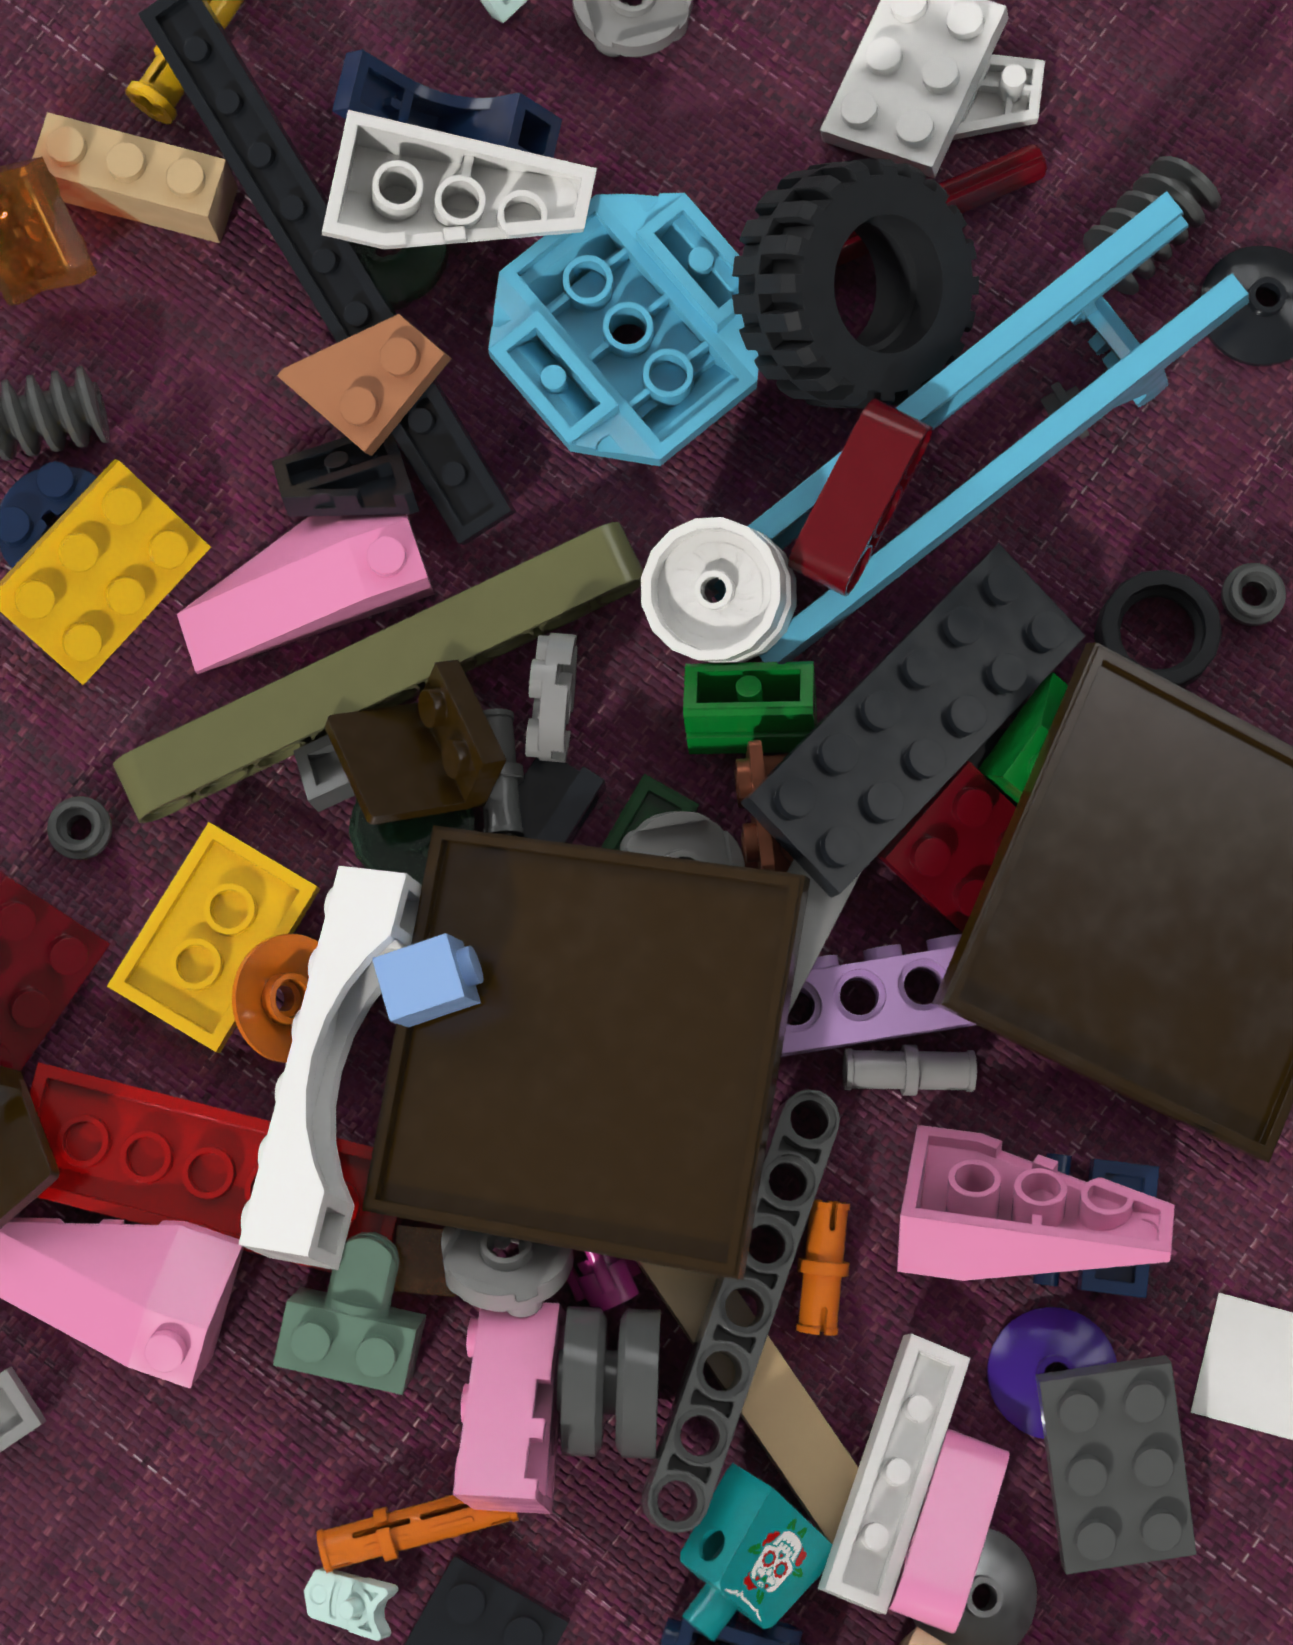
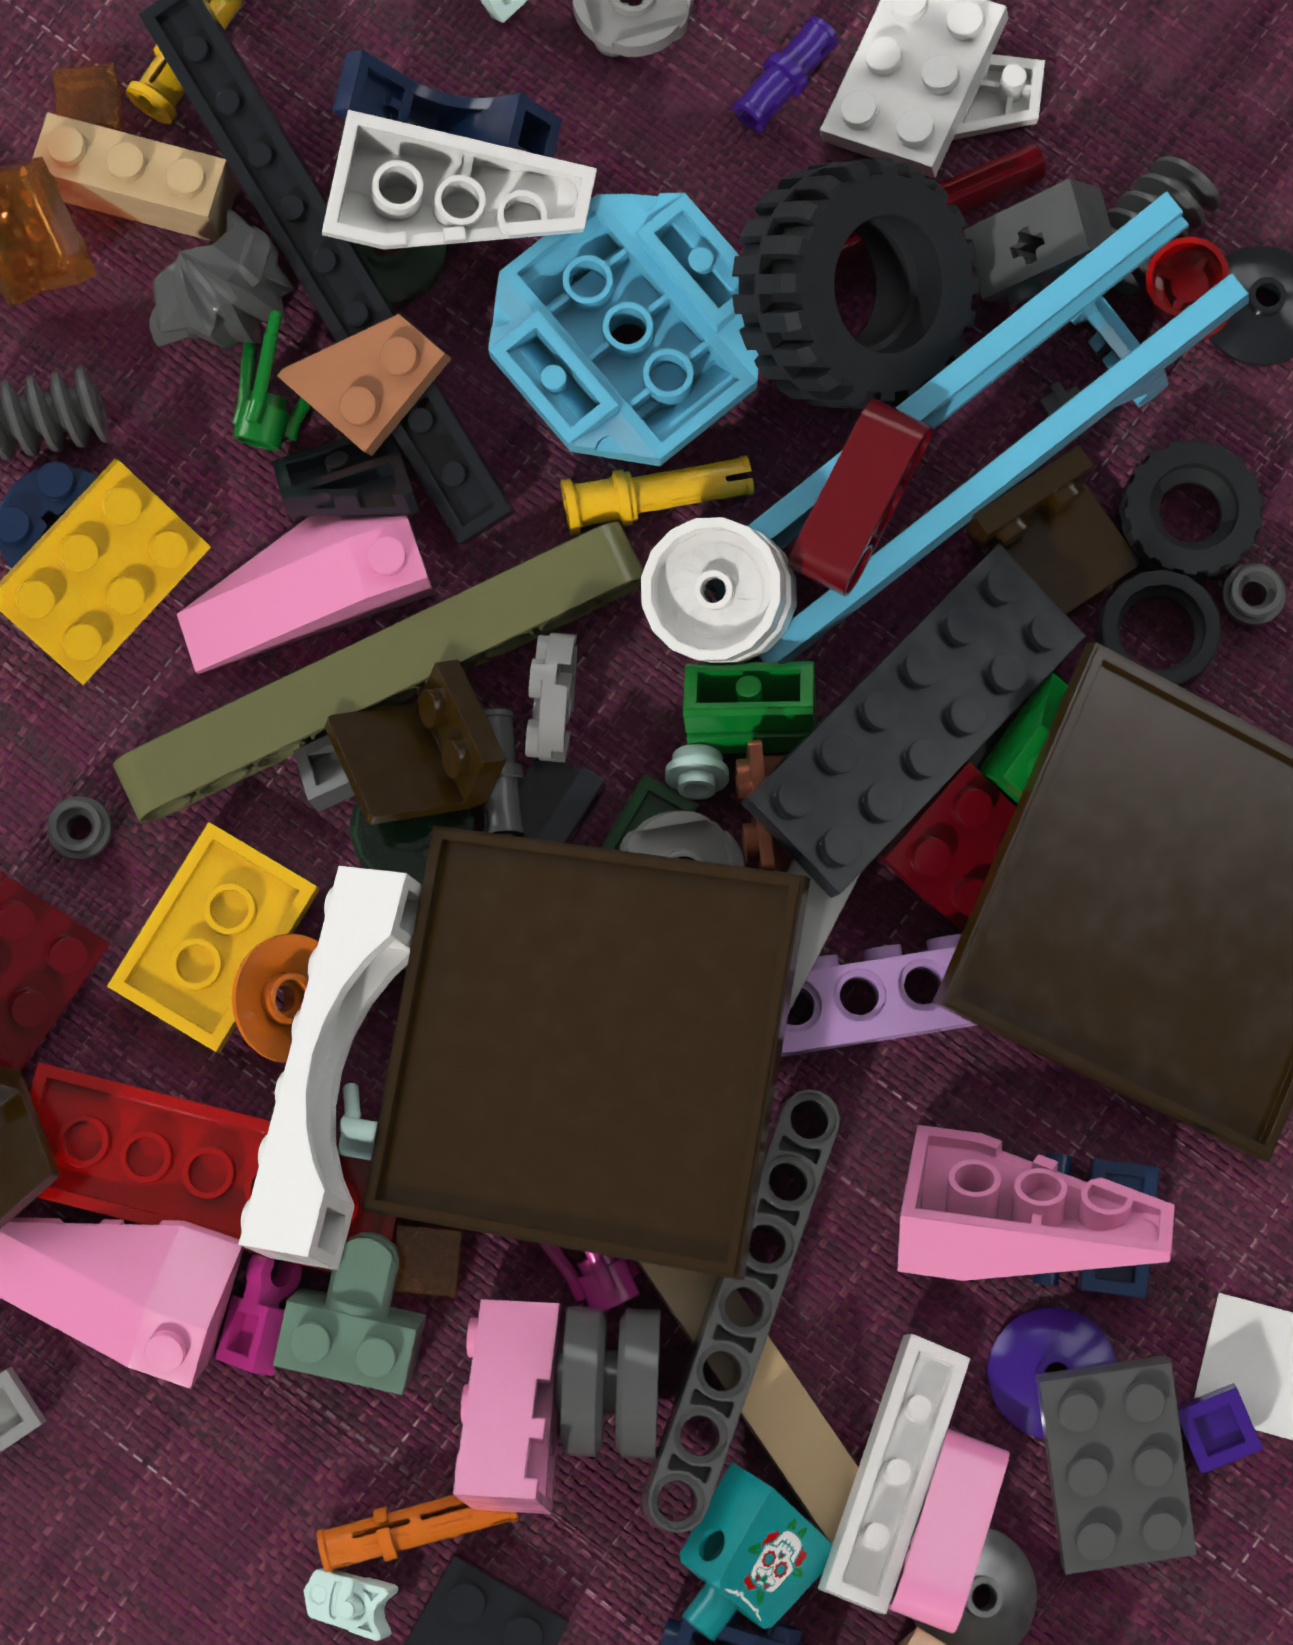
(89, 95): none -> clear orange tile
(220, 289): none -> dark grey hair
(255, 1319): none -> dark pink plate
(259, 415): none -> green plant
(356, 1133): none -> light aqua hand
(428, 979): light blue brick -> none
(499, 1283): light grey plate -> none
(625, 496): none -> yellow pin
(697, 771): none -> light aqua plate
(785, 74): none -> dark purple pin
(823, 1267): orange pin -> none
(909, 1070): light grey pin -> none
(1037, 241): none -> dark grey brick
(1057, 533): none -> dark brown bracket
(1183, 274): none -> red wheel
(1201, 465): none -> black tyre
(1218, 1428): none -> dark purple plate

